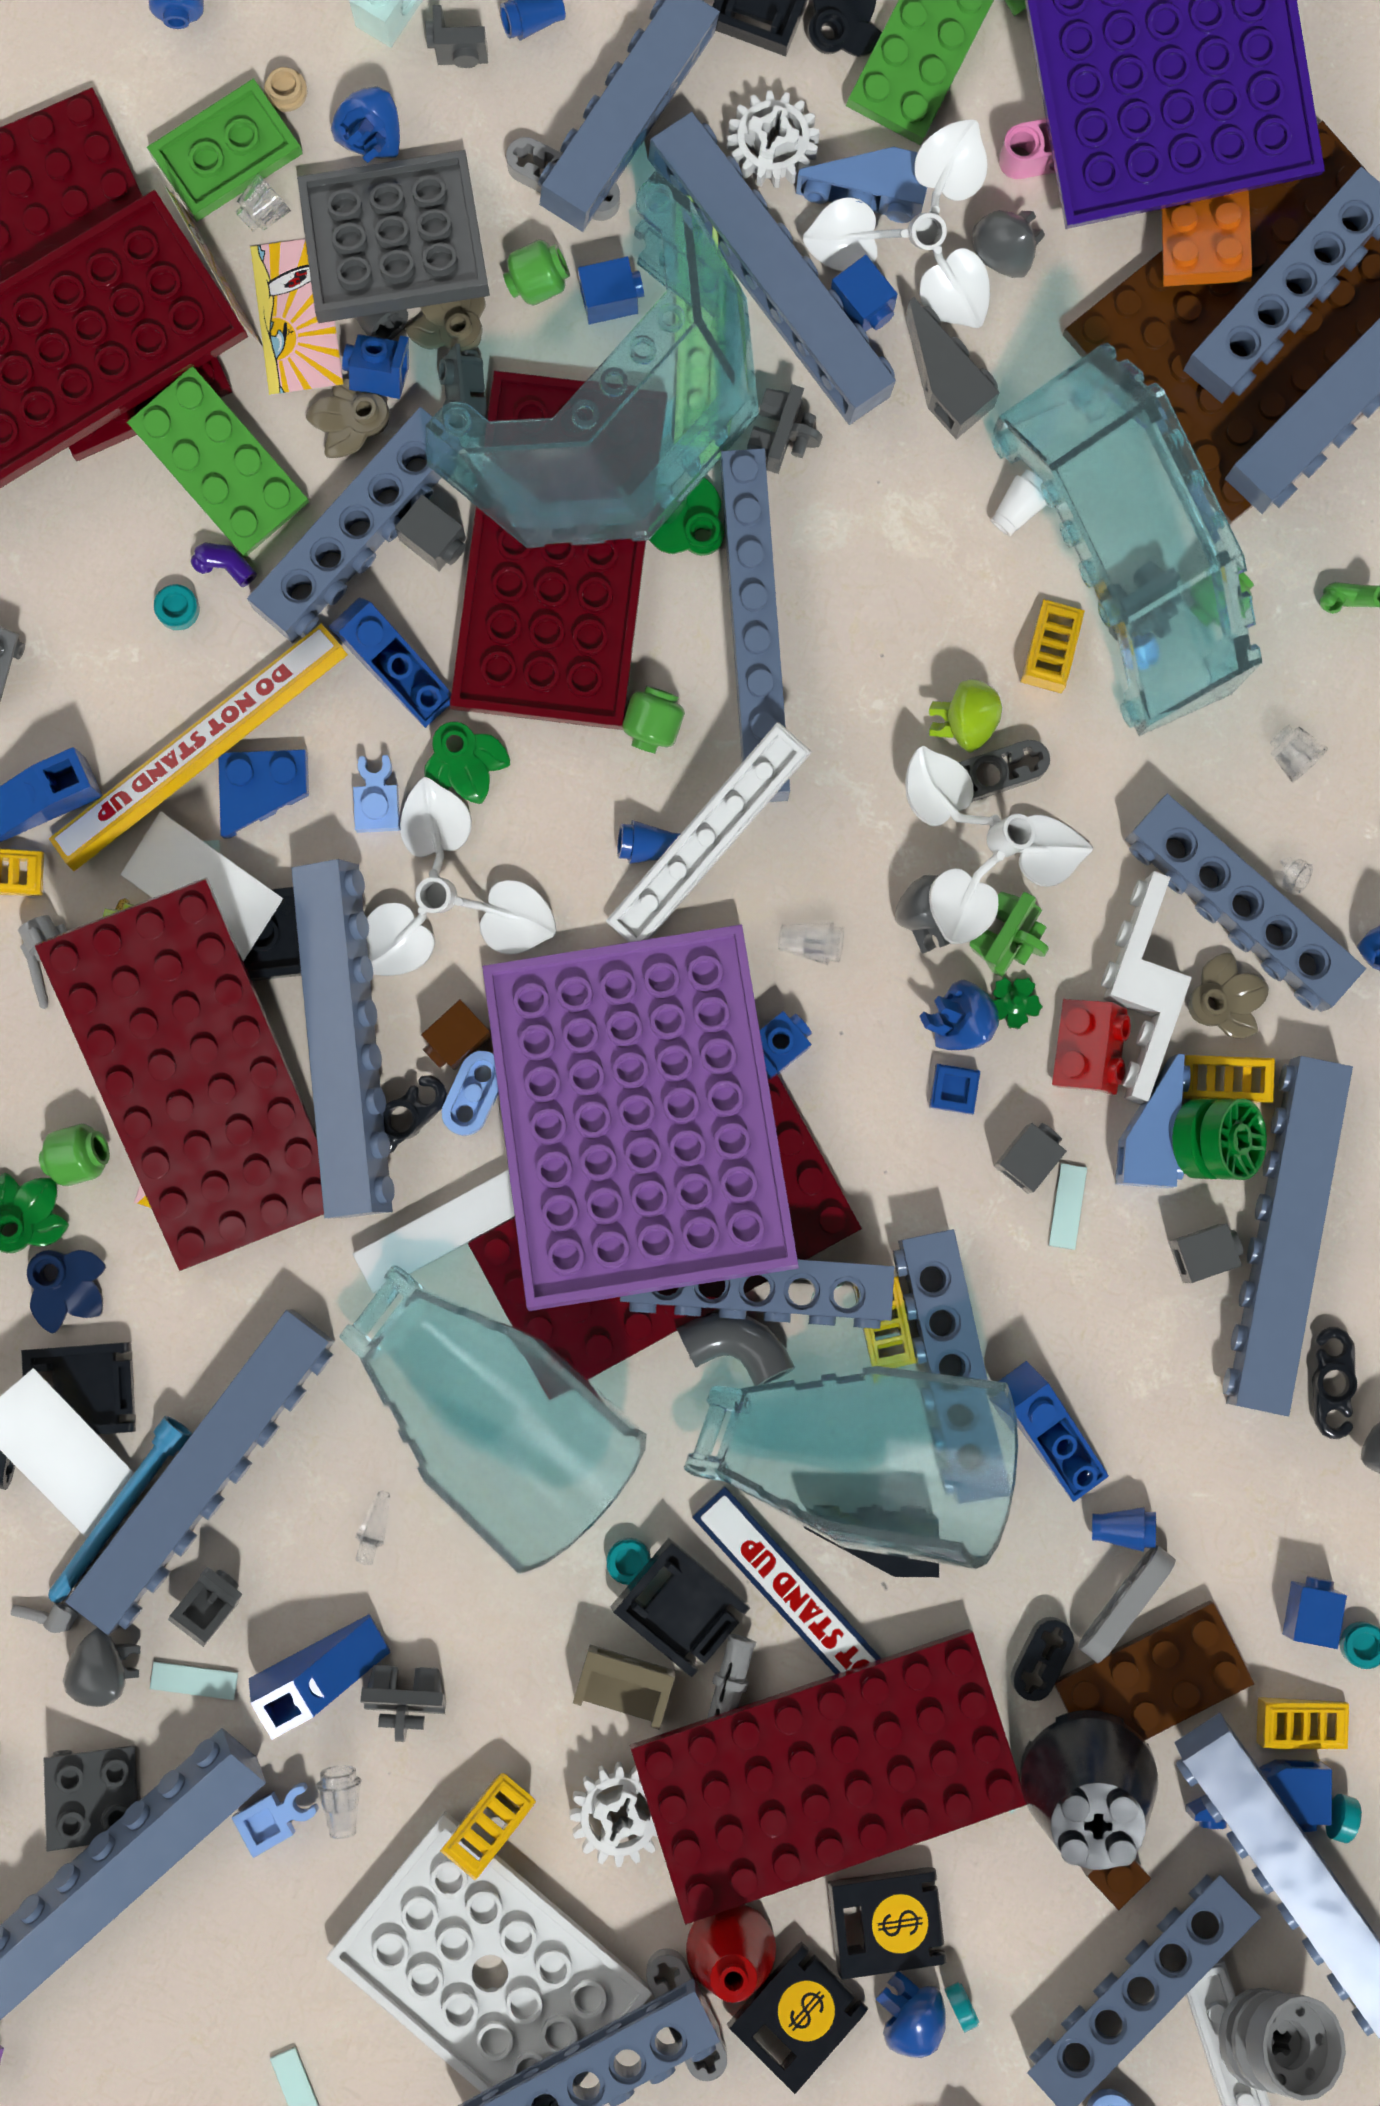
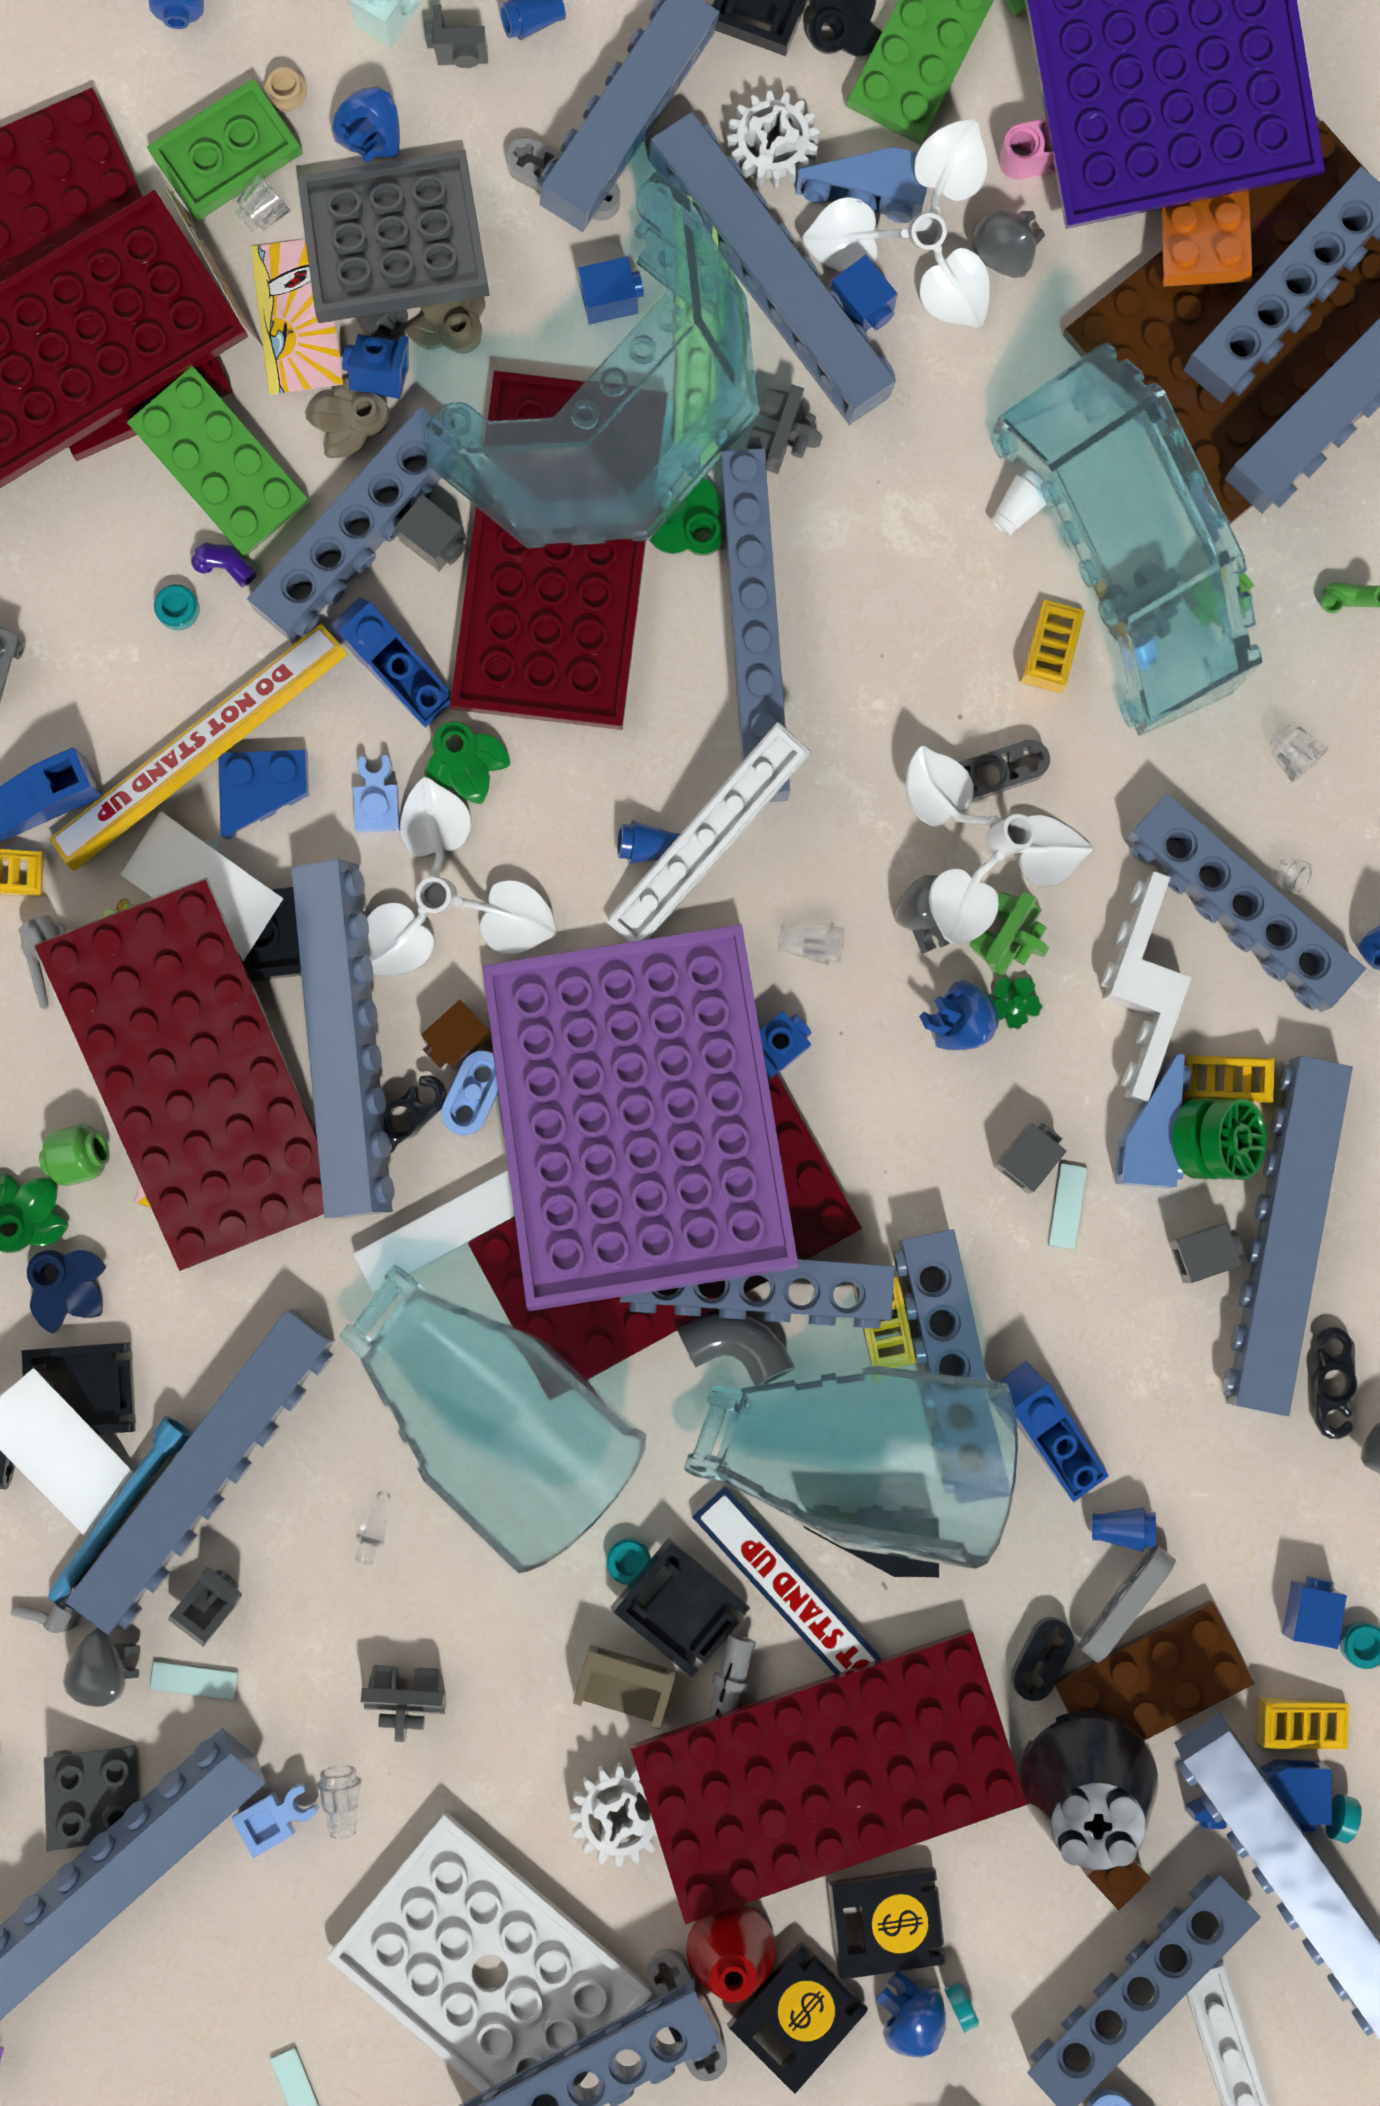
(315, 1676): blue slope -> none
(463, 374): dark grey hinge -> none
(514, 1796): yellow slope -> none
(536, 272): bright green head -> none
(653, 719): bright green head -> none
(951, 382): dark grey slope -> none
(954, 1089): blue tile -> none
(969, 716): lime piece -> none
(1091, 1046): red bracket -> none
(1233, 995): dark tan plate -> none
(1282, 2043): light grey wheel -> none

